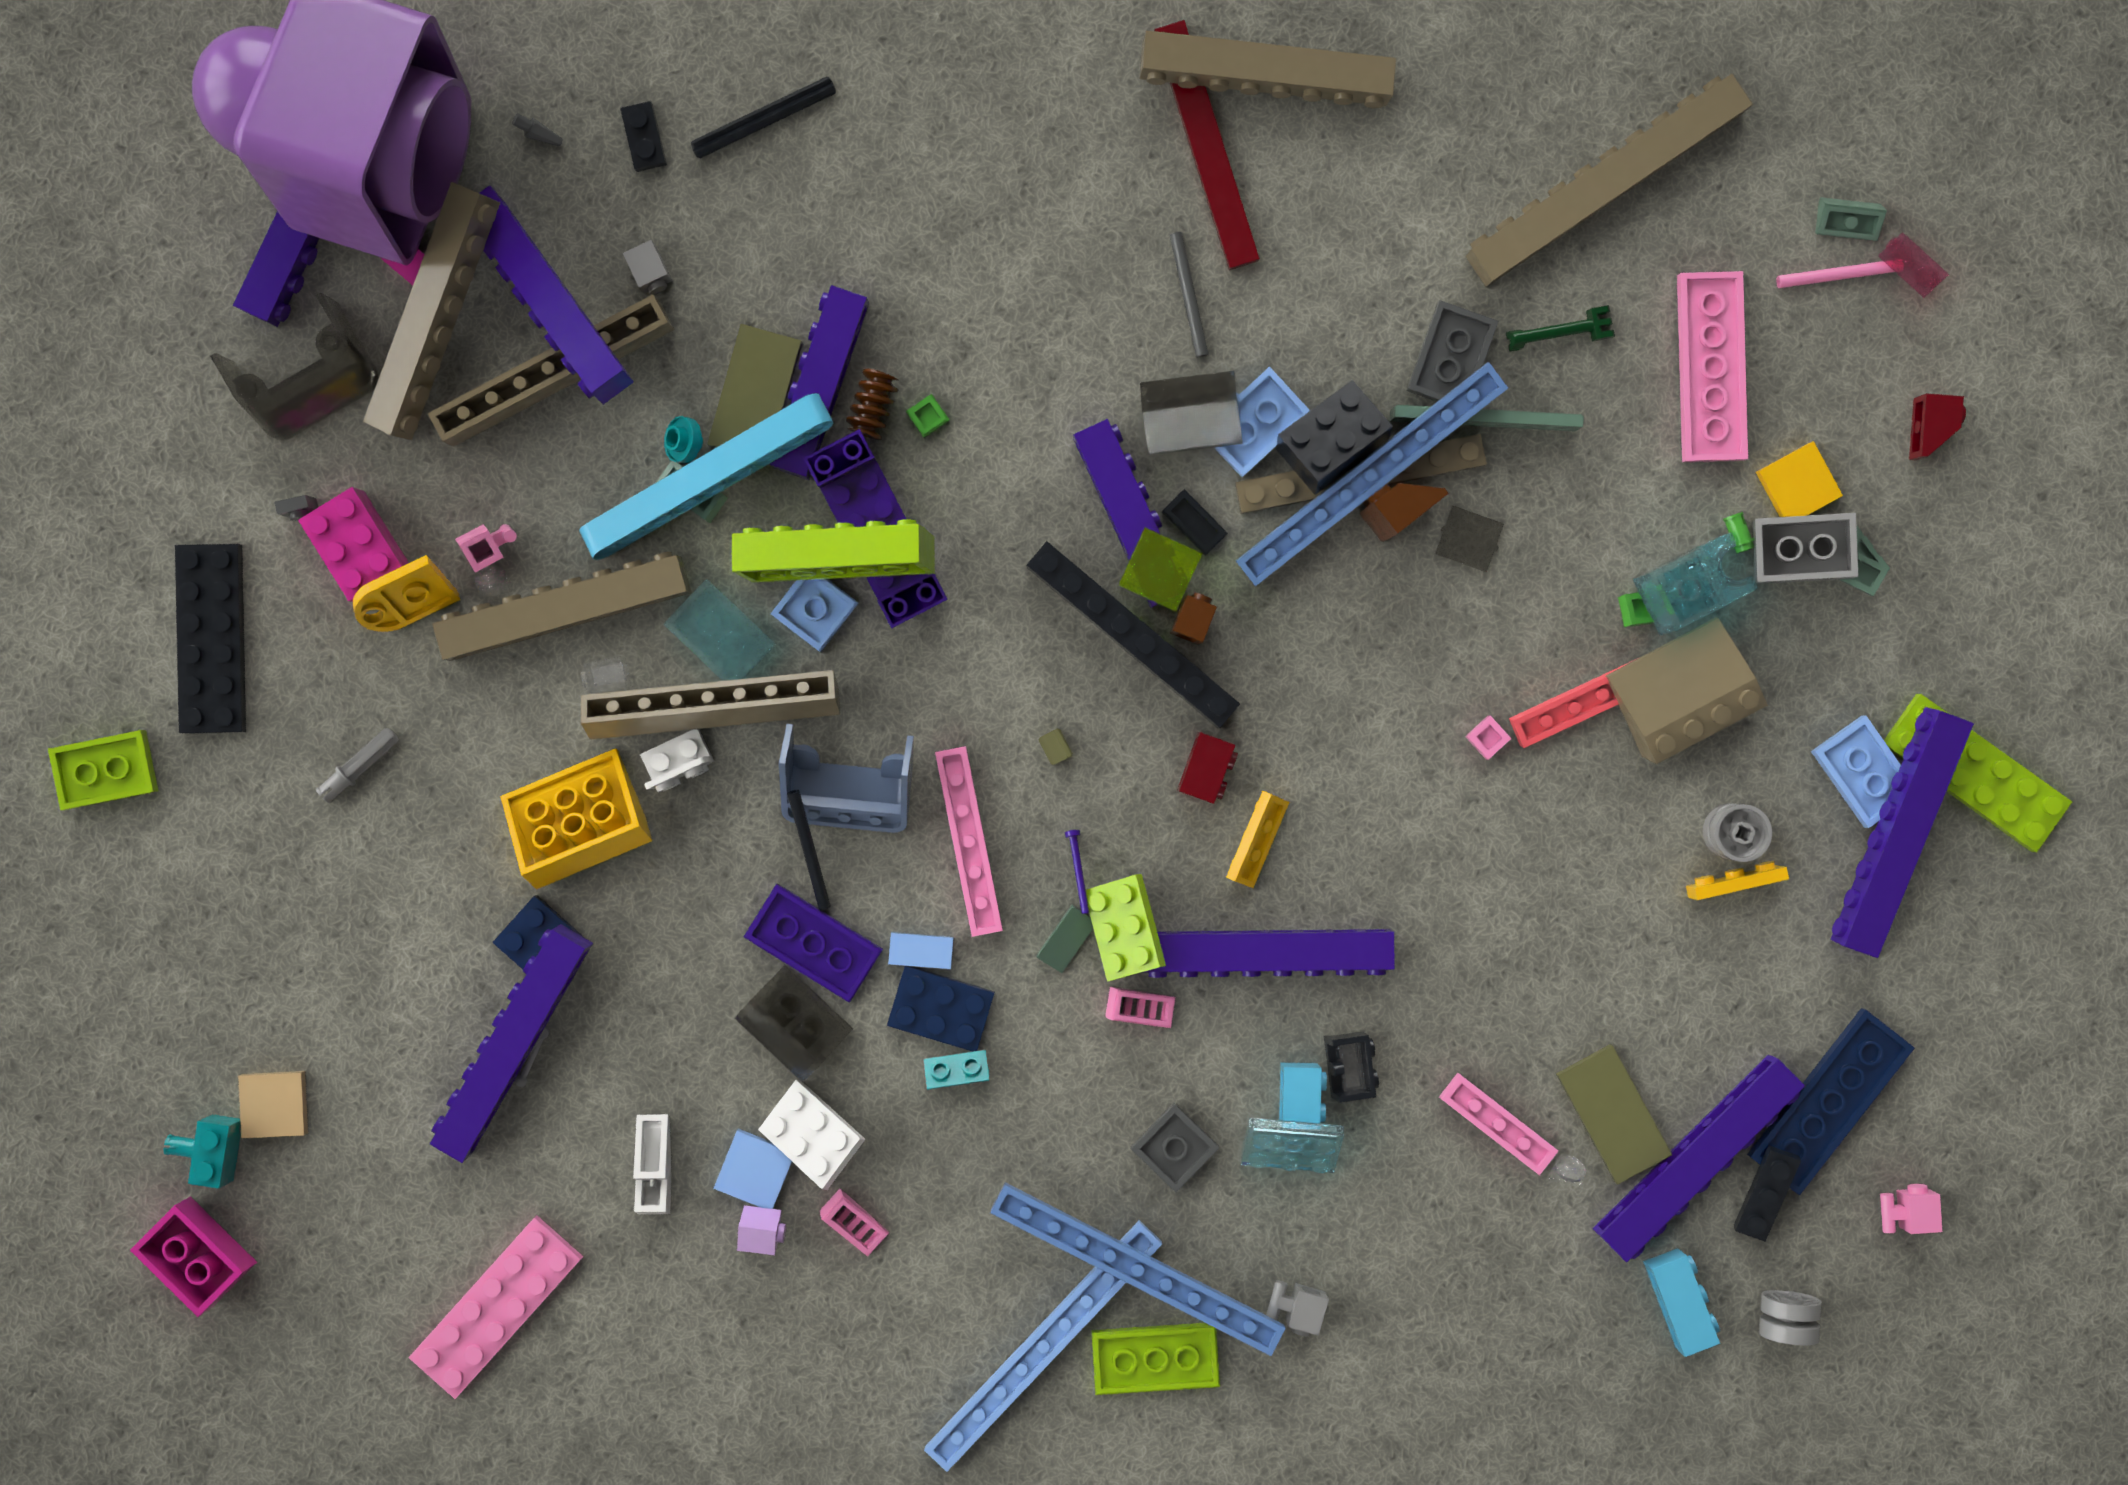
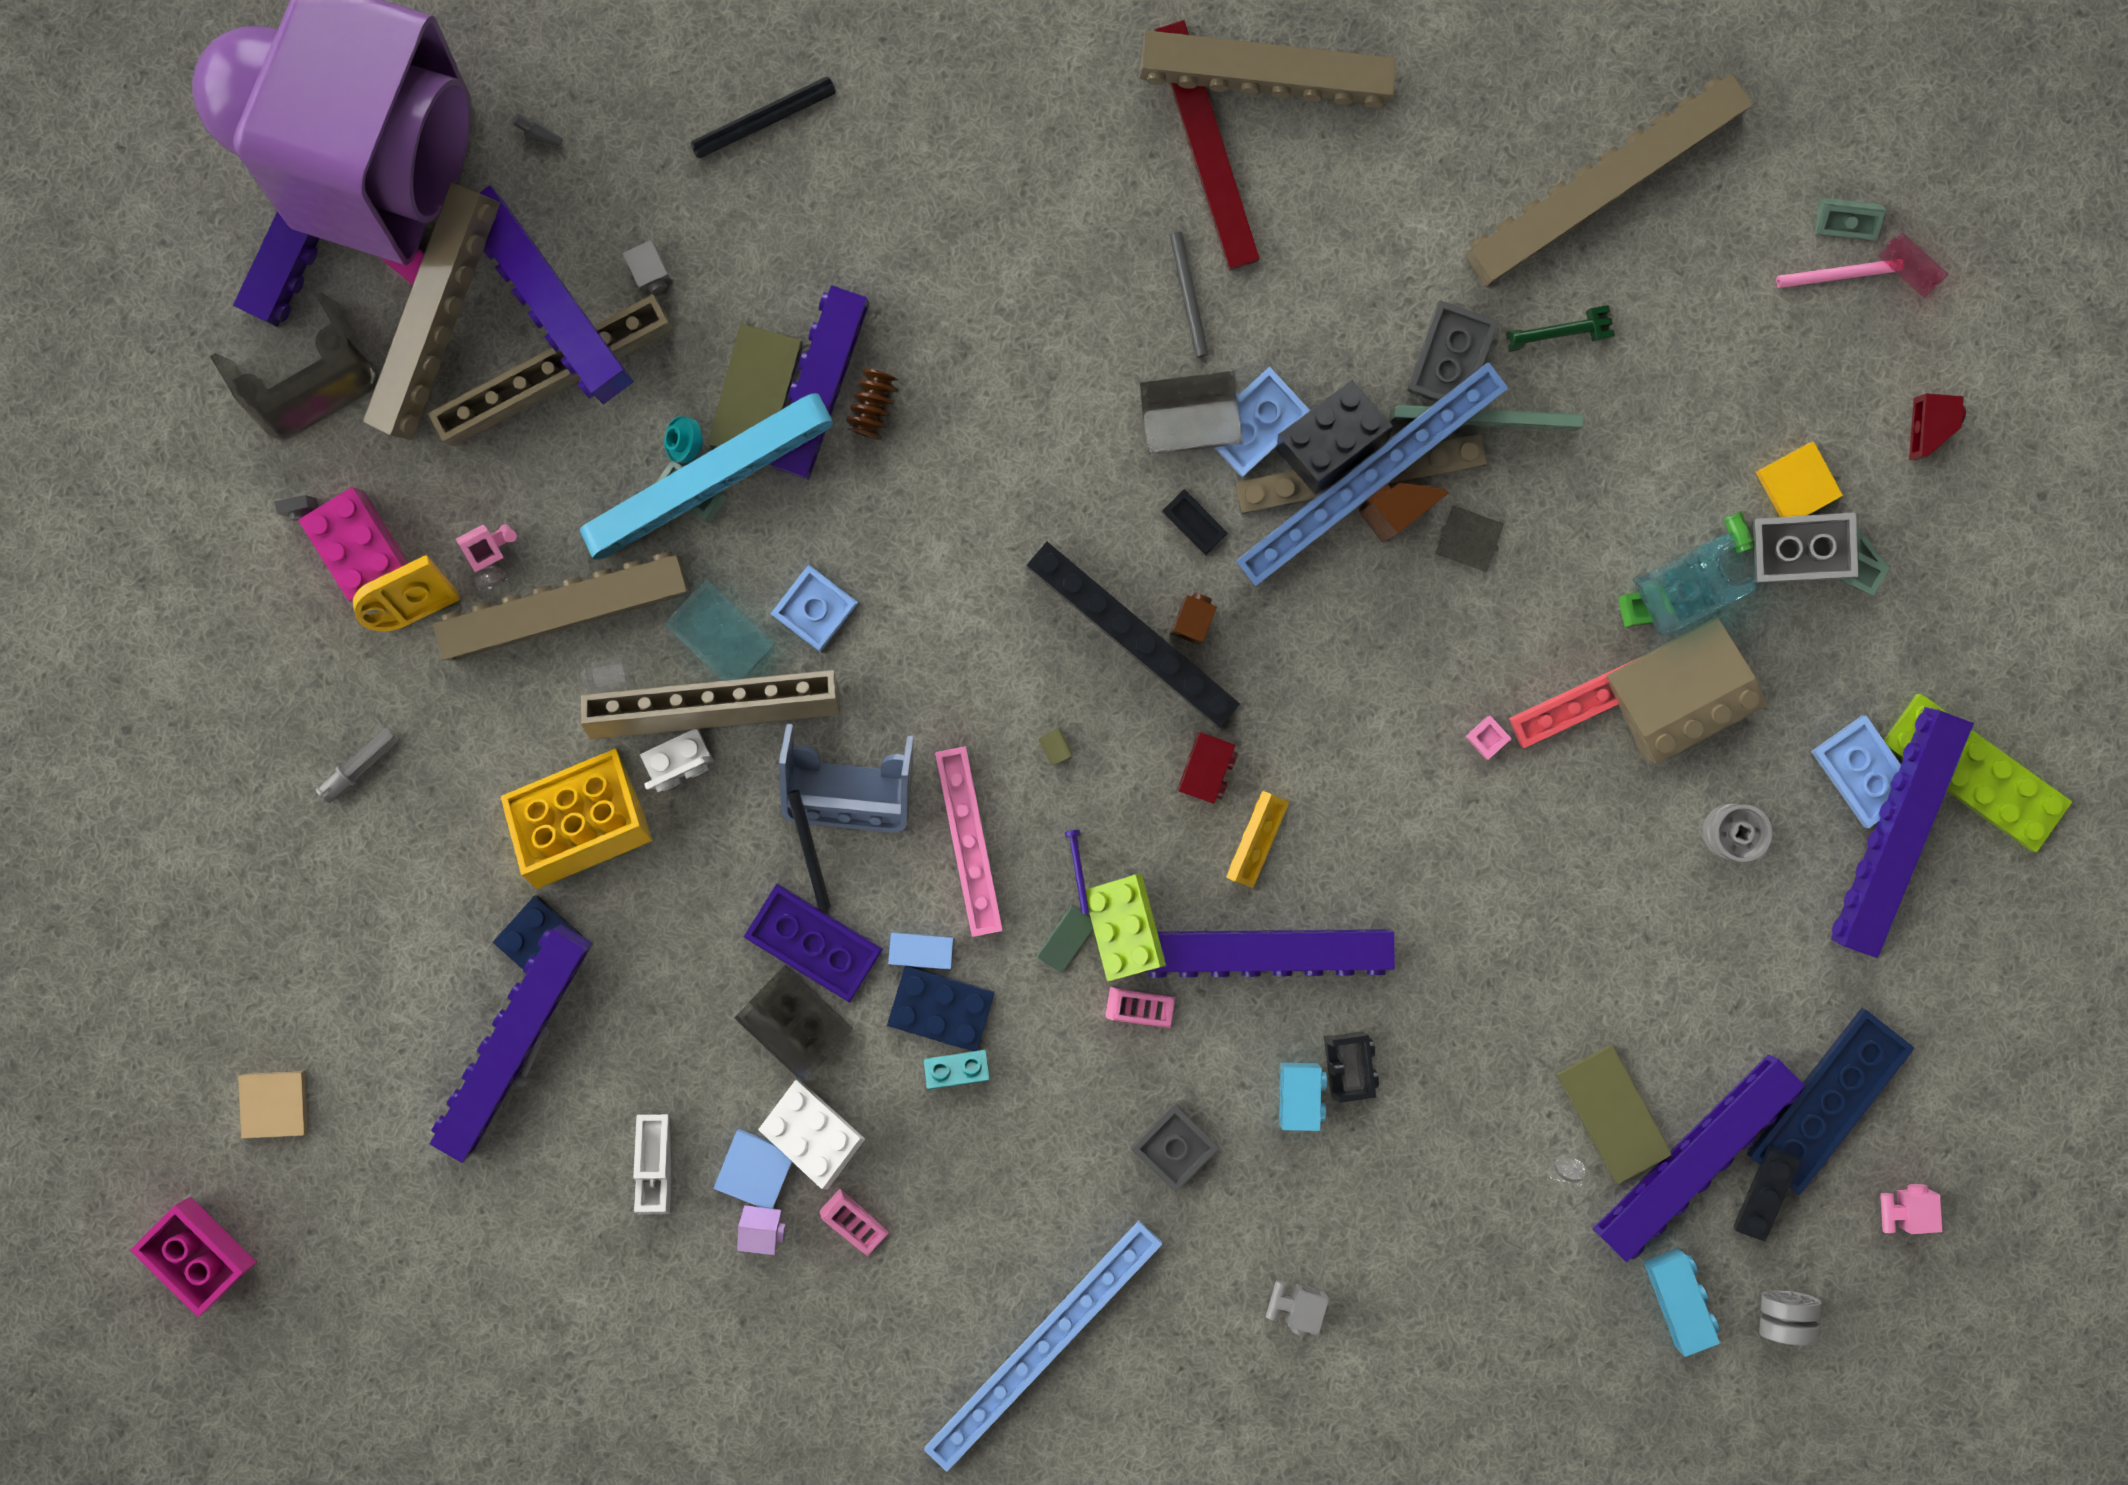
(103, 770): lime plate -> none
(210, 638): black plate -> none
(211, 1152): teal brick -> none
(495, 1307): bright pink plate -> none
(643, 136): black plate -> none
(833, 552): lime brick -> none
(861, 494): dark purple slope -> none
(927, 416): bright green tile -> none
(1116, 484): dark purple brick -> none
(1137, 1269): medium blue plate -> none
(1155, 1358): lime tile -> none
(1160, 569): clear neon green tile -> none
(1292, 1145): clear light blue plate -> none
(1498, 1123): bright pink plate -> none
(1712, 366): bright pink plate -> none
(1736, 880): yellow plate -> none

